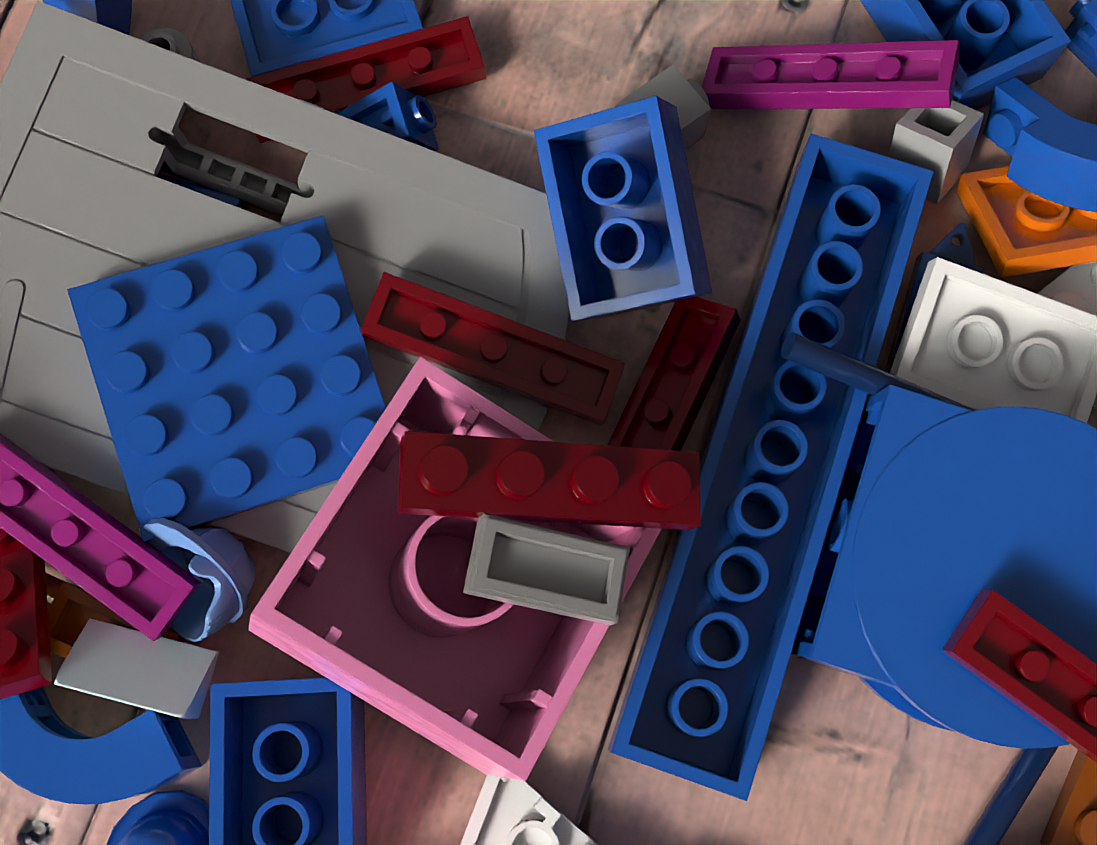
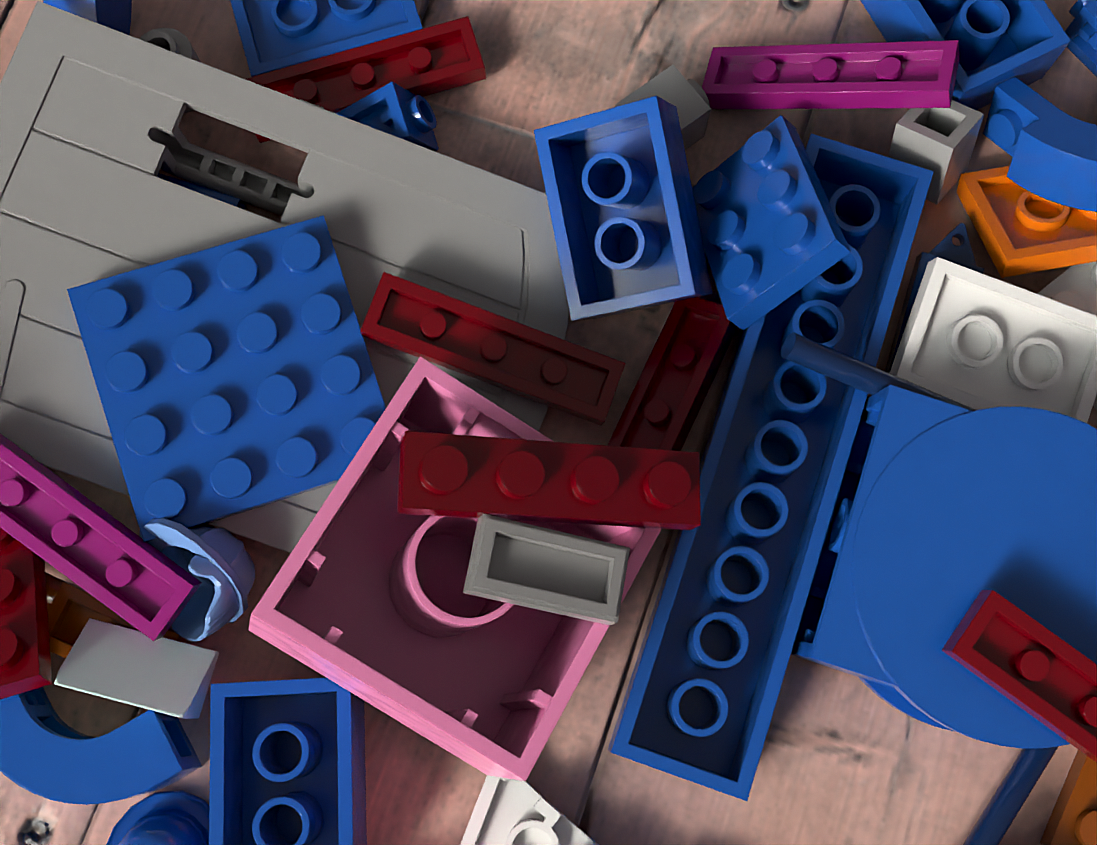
(766, 223): none -> blue plate

